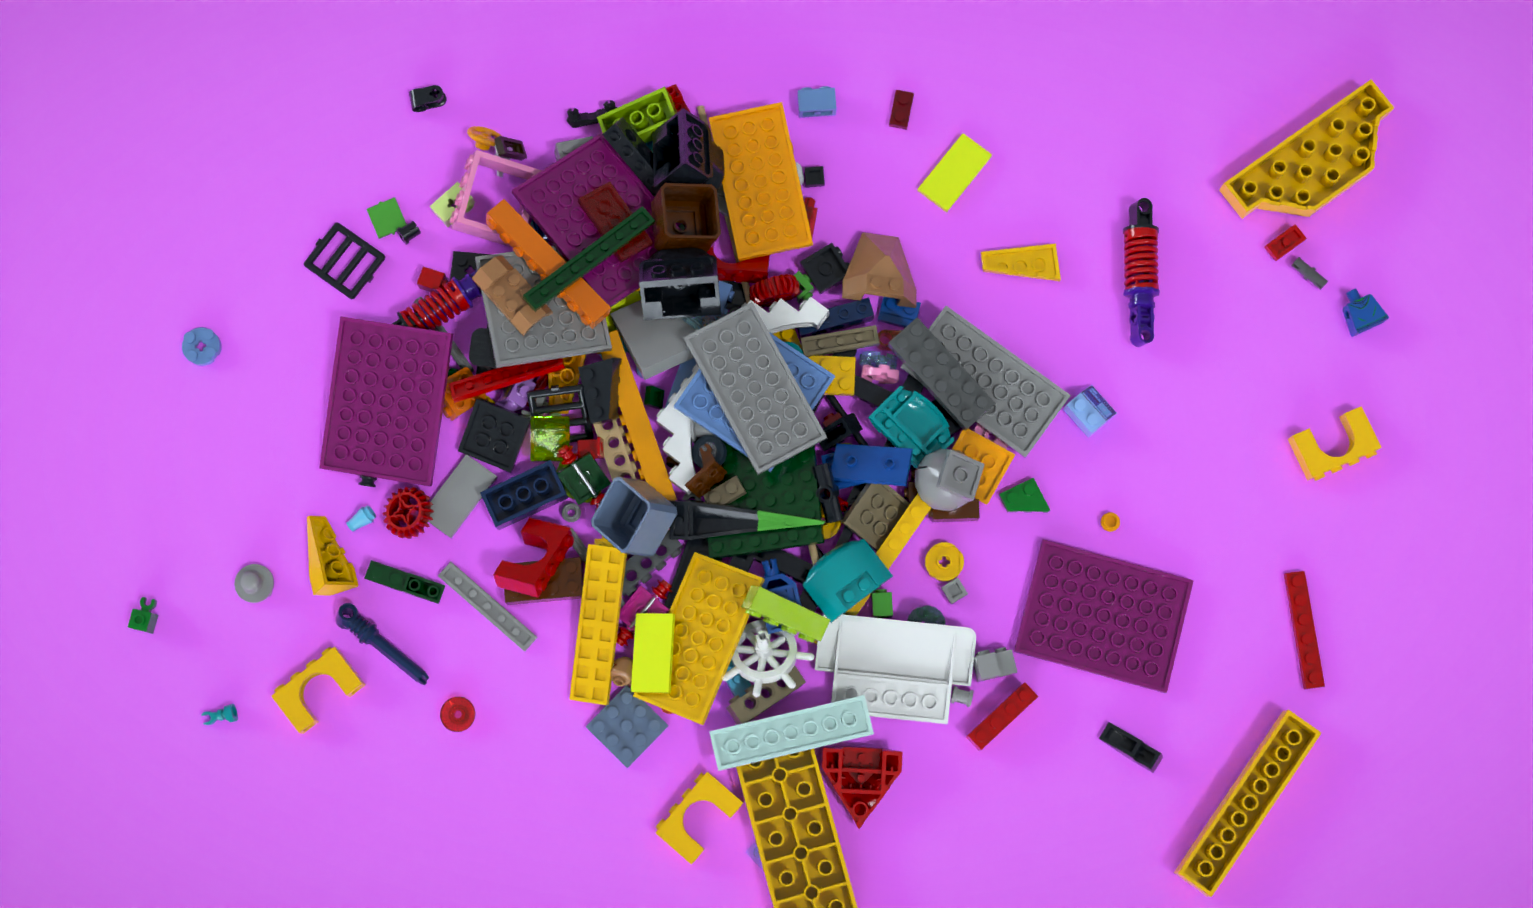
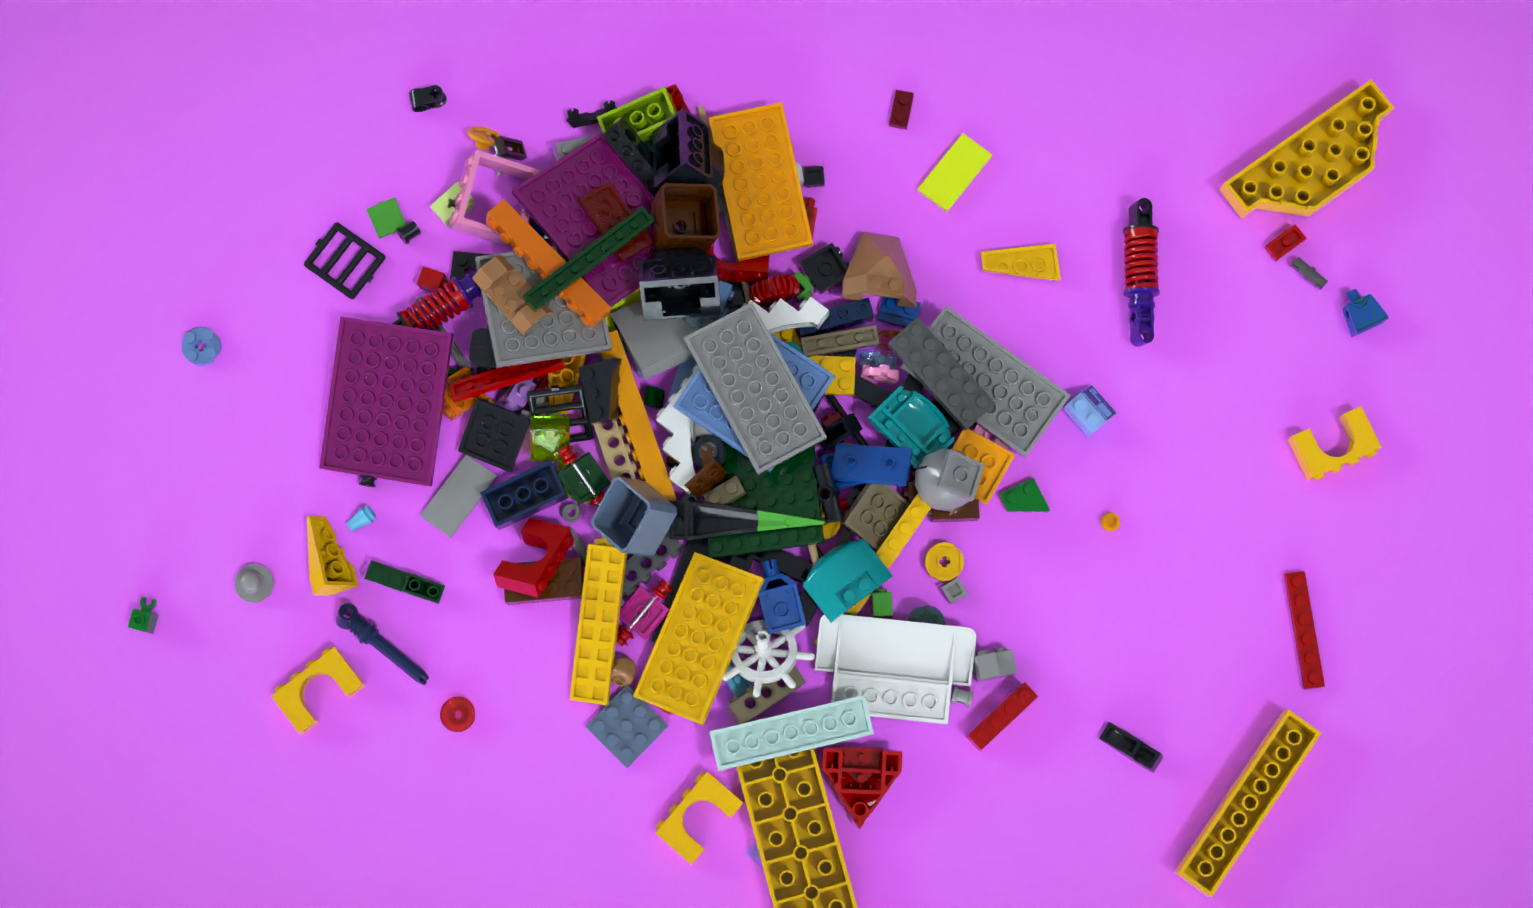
(228, 713): teal piece -> none
(417, 515): red gear -> none
(487, 606): light grey tile -> none
(594, 446): red bracket -> none
(653, 653): neon yellow tile -> none
(783, 612): lime brick -> none
(816, 102): medium blue brick -> none
(1104, 616): magenta plate -> none

